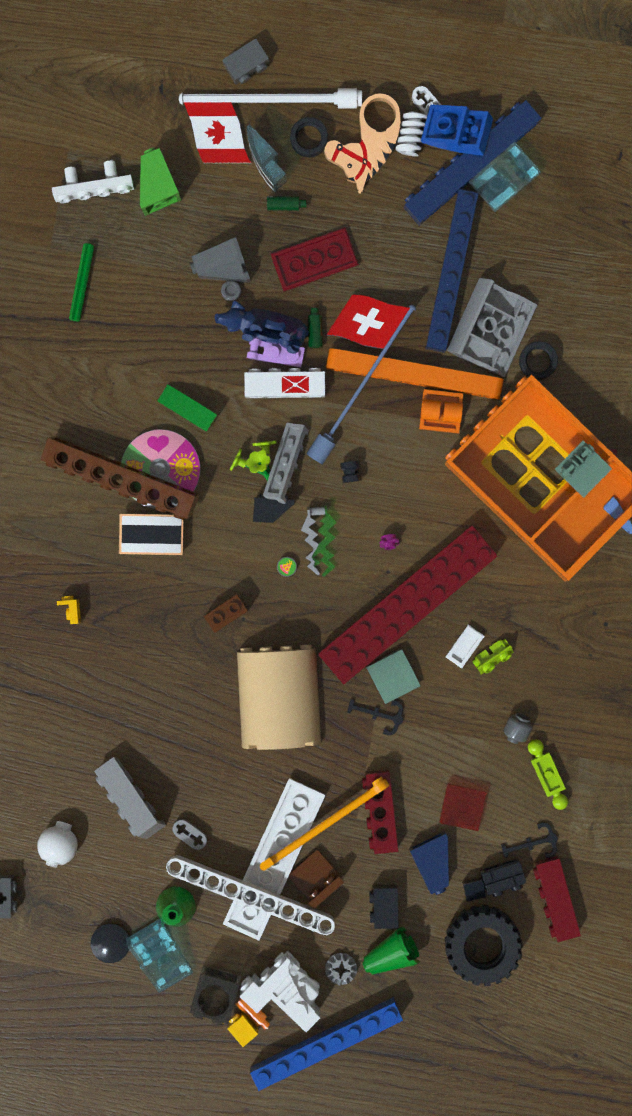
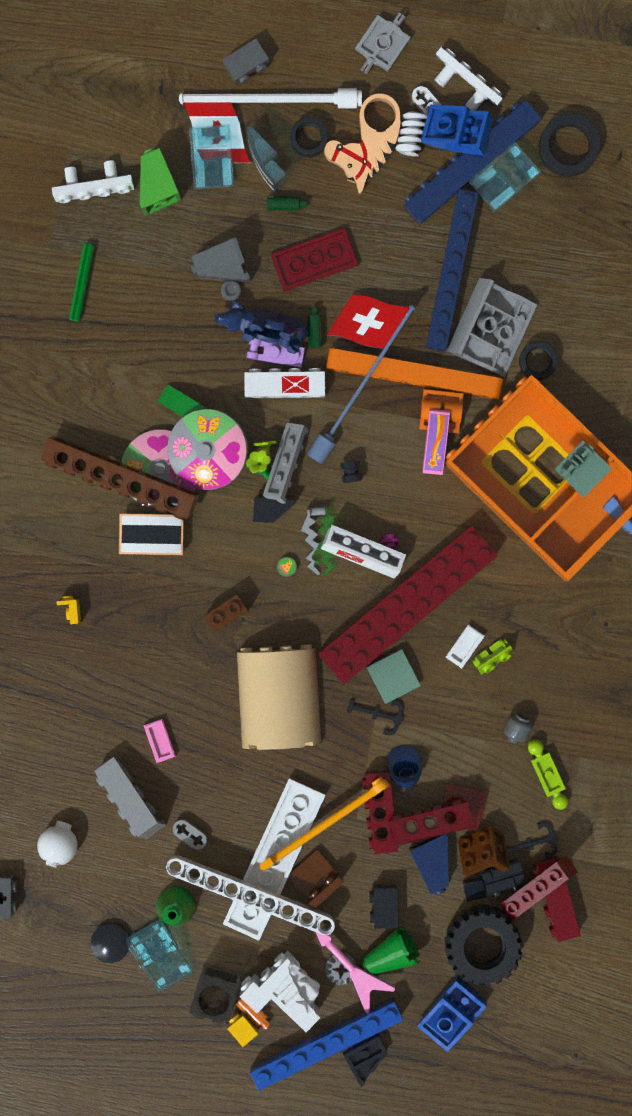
(159, 740): none -> bright pink tile
(207, 449): none -> dish
(211, 156): none -> clear light blue slope
(363, 551): none -> white brick
(363, 980): none -> bright pink piece
(365, 1057): none -> black wing
(382, 43): none -> light grey plate
(401, 836): none -> dark red brick
(405, 766): none -> dark blue piece
(436, 441): none -> slope
(452, 1013): none -> blue slope
(453, 67): none -> white plate
(483, 851): none -> reddish brown bracket
(539, 888): none -> dark red brick
(585, 126): none -> black tyre

